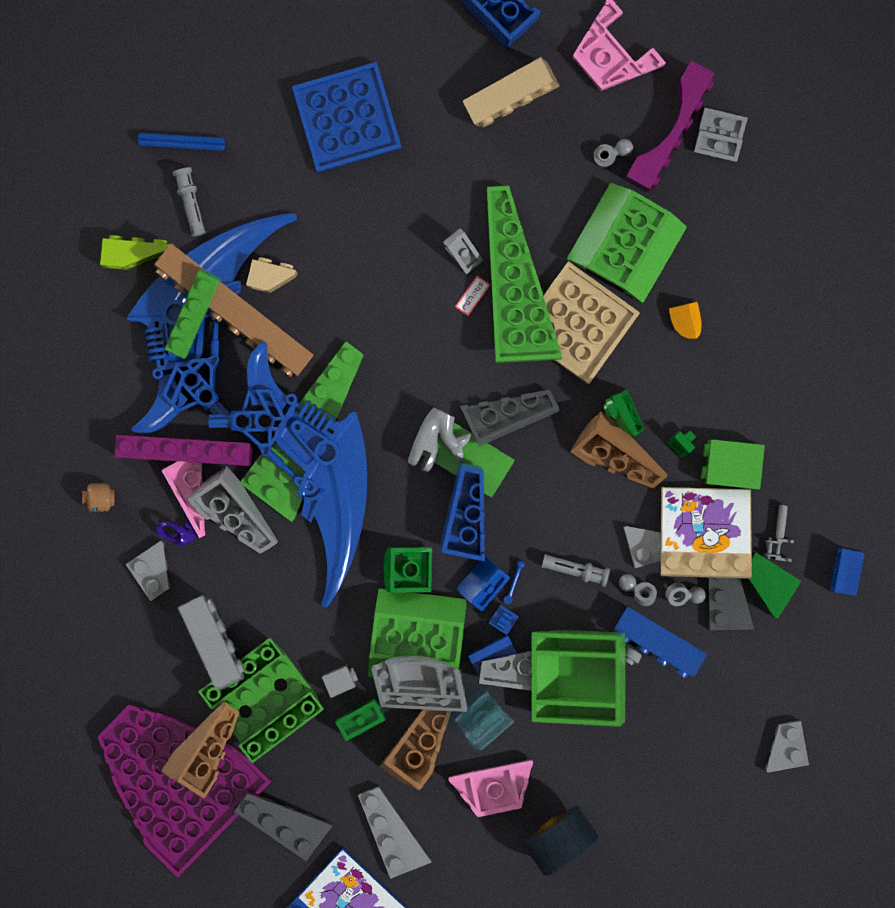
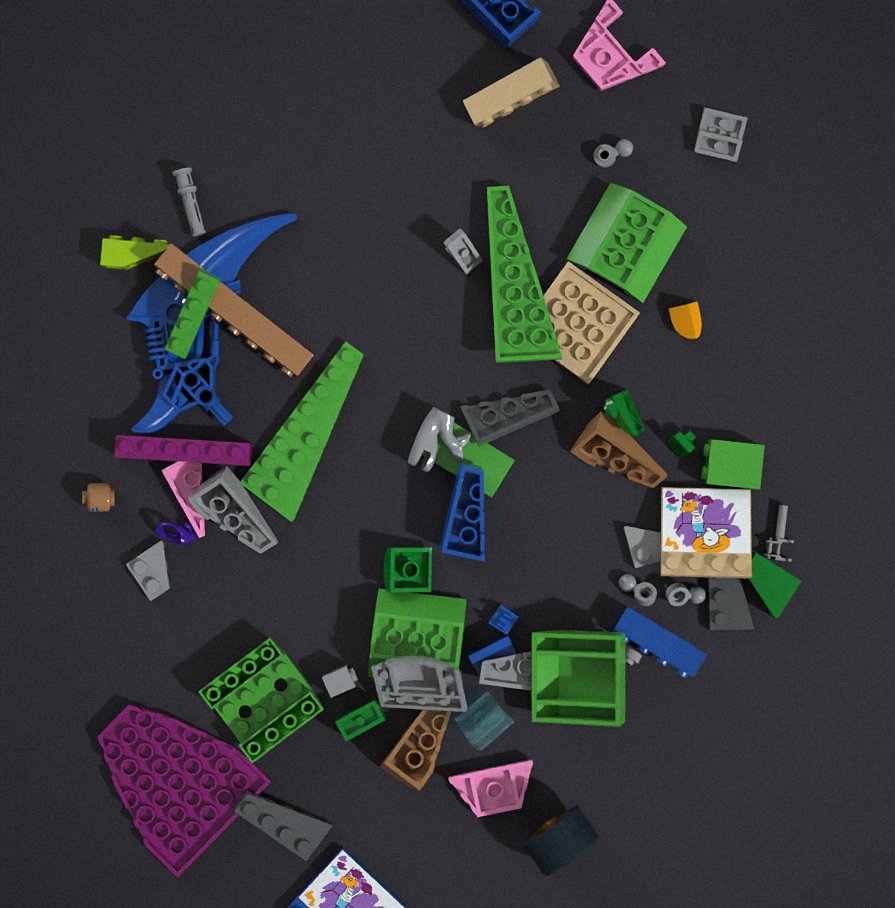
(181, 141): blue axle -> none
(198, 756): medium nougat wedge -> none
(212, 642): light grey wedge -> none
(269, 277): tan slope -> none
(334, 463): blue piece -> none
(346, 117): blue plate -> none
(394, 840): light grey wing -> none
(472, 295): white sticker -> none
(482, 583): blue panel -> none
(508, 599): blue hinge -> none
(586, 572): light grey pin -> none
(691, 88): magenta arch -> none
(788, 748): light grey wing -> none
(847, 571): blue panel -> none

